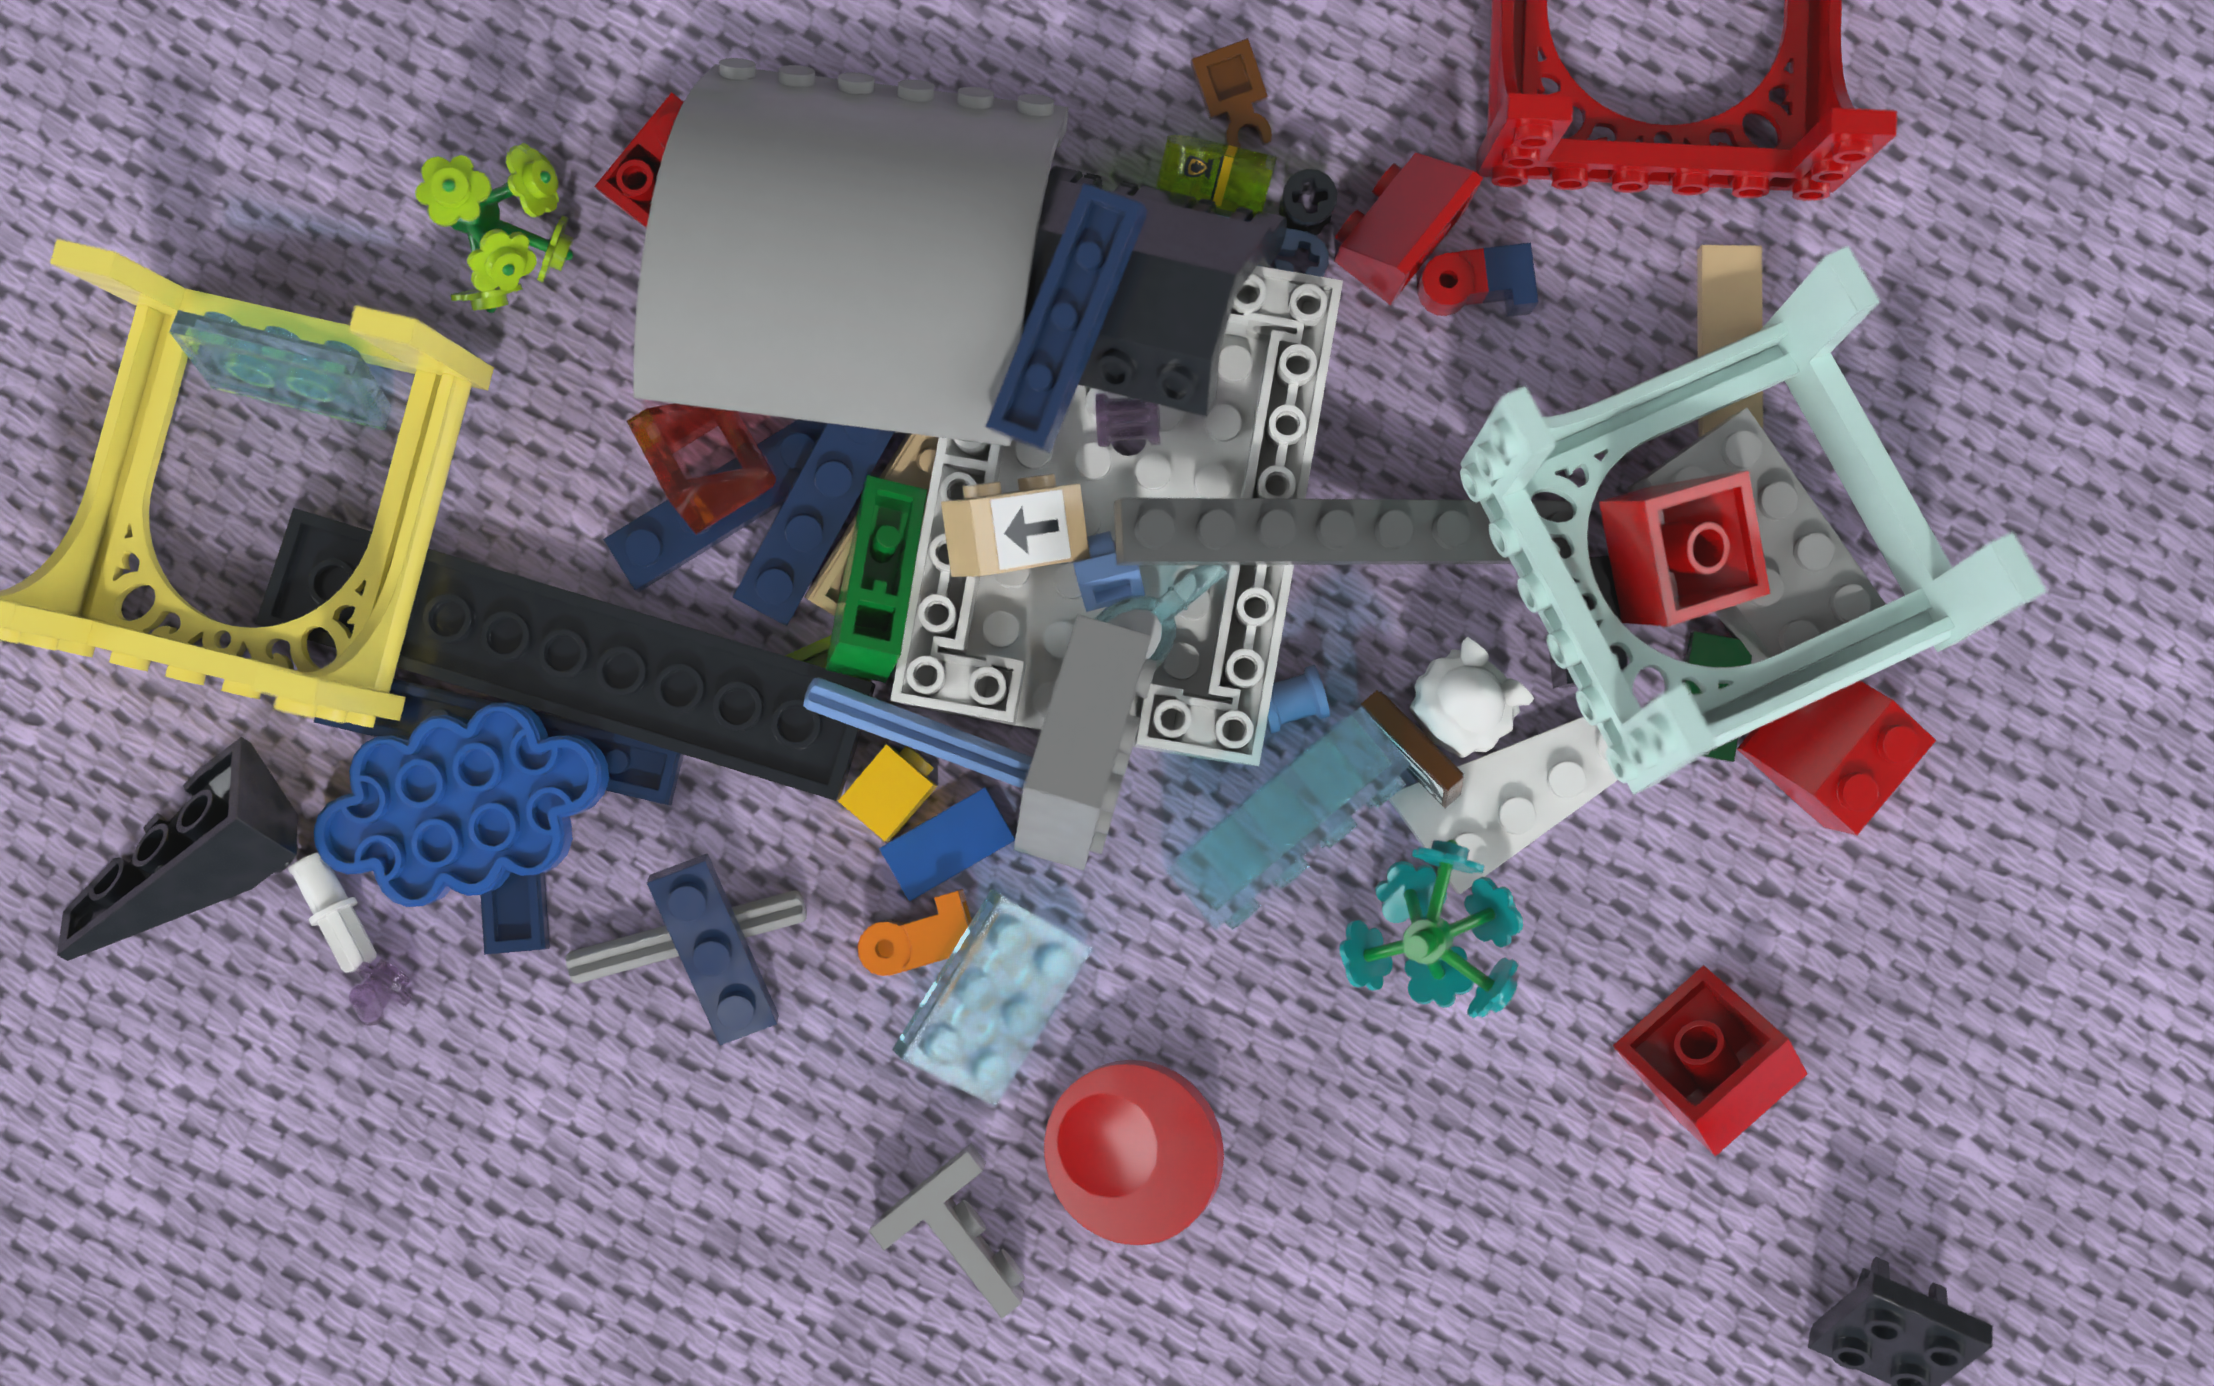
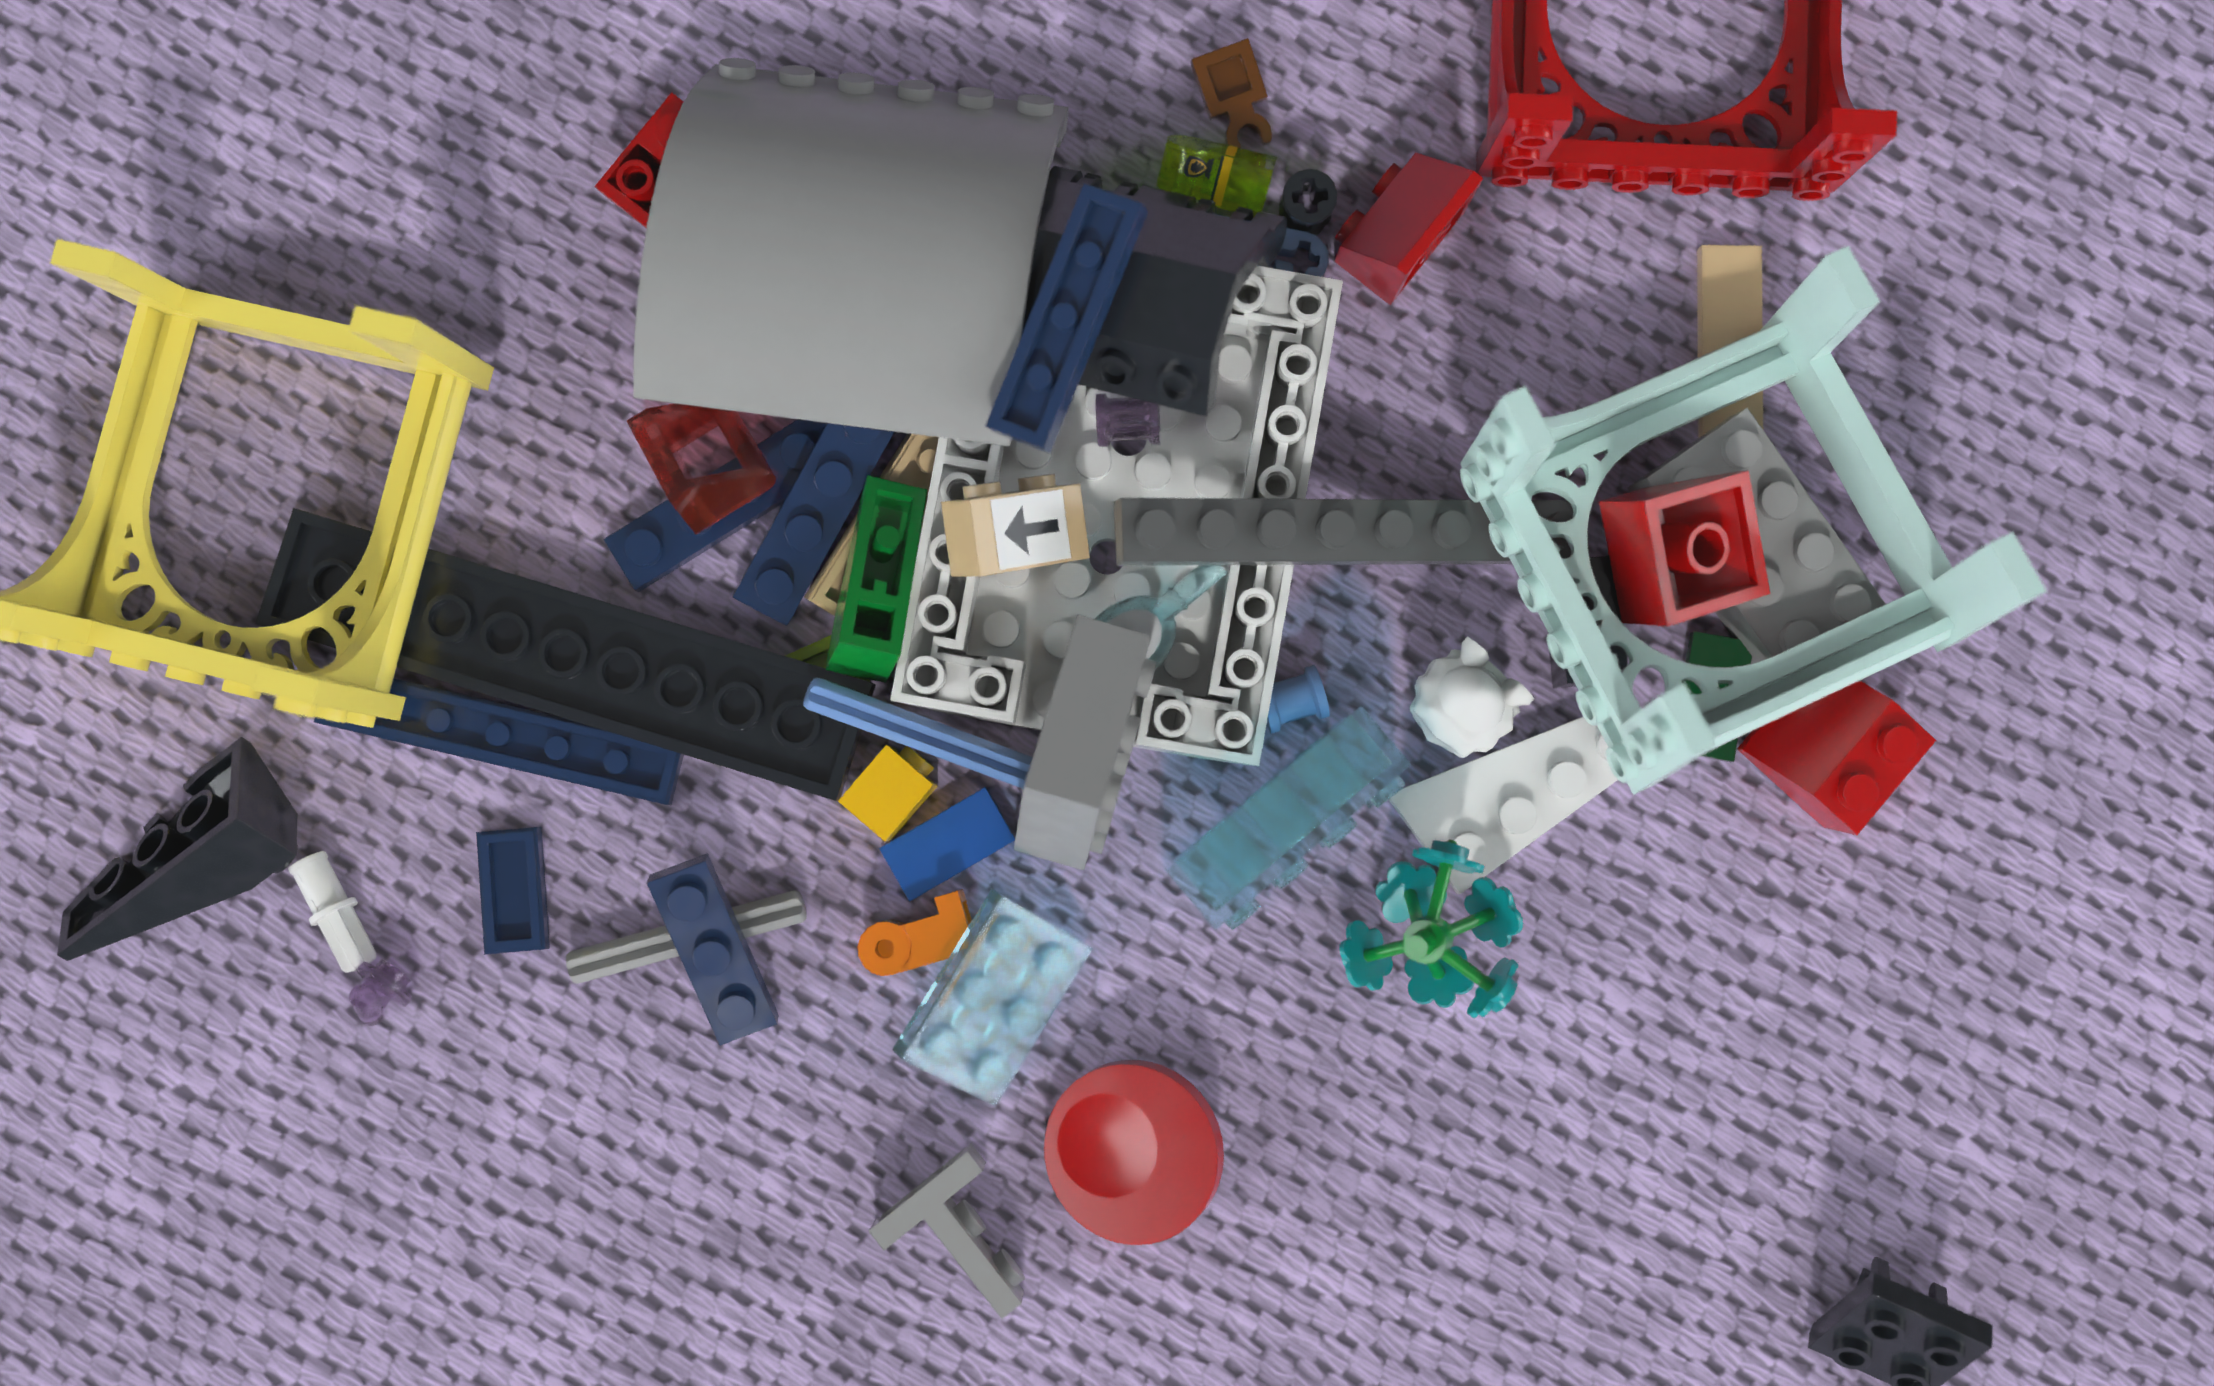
(282, 368): clear light blue plate -> none
(461, 804): blue plate -> none
(498, 249): lime plant -> none
(1101, 579): medium blue tile -> none
(1427, 761): reddish brown tile -> none
(1480, 277): leg -> none
(1711, 1059): red slope -> none

